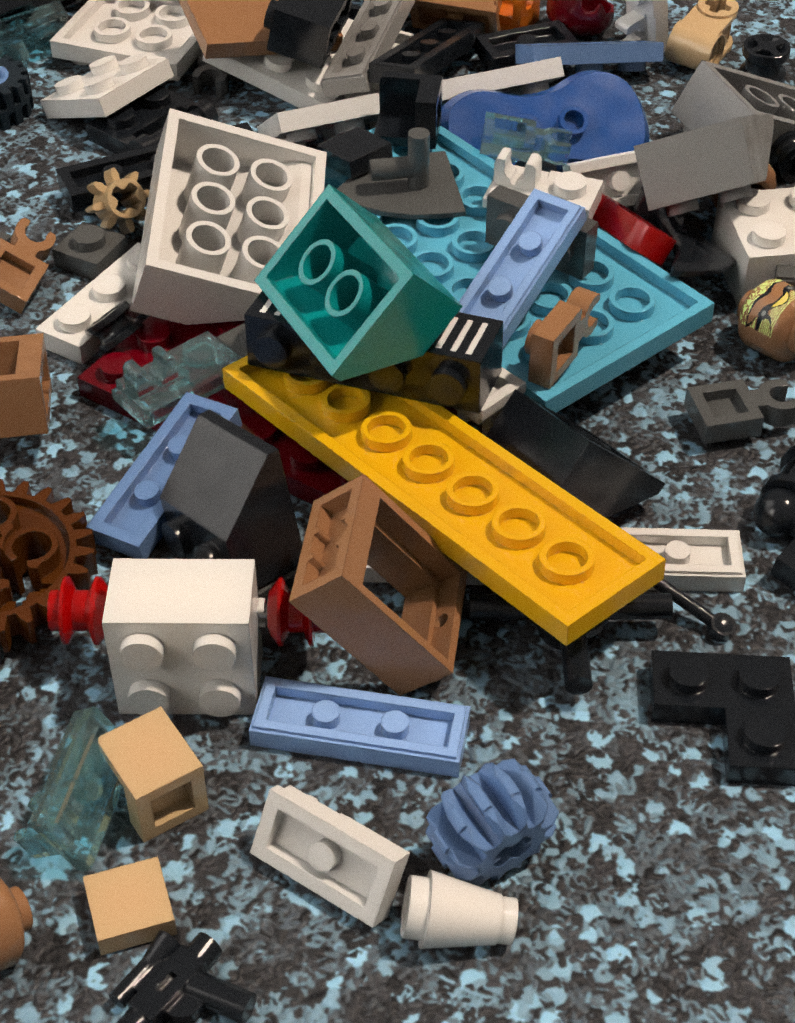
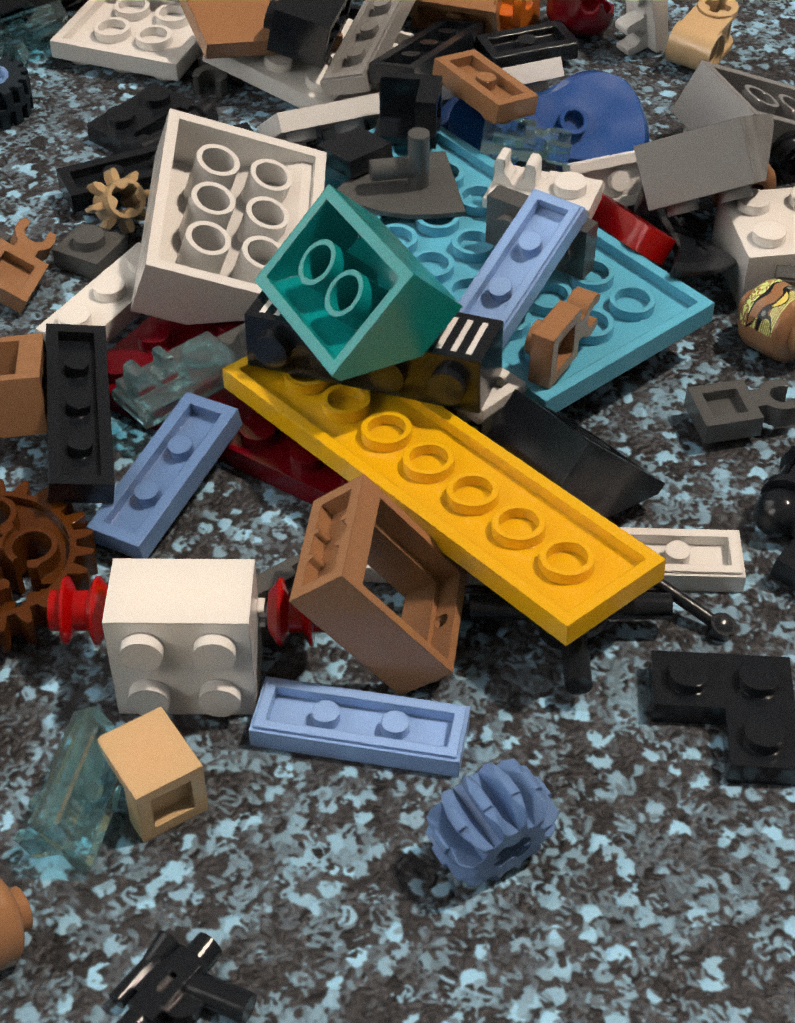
(78, 415): none -> black plate
(106, 87): white plate -> none
(114, 326): black bush -> none
(129, 905): tan tile -> none
(230, 500): black slope -> none
(329, 854): white plate -> none
(455, 913): white cone -> none
(485, 86): none -> medium nougat plate
(592, 55): medium blue plate -> none
(766, 56): black wheel -> none

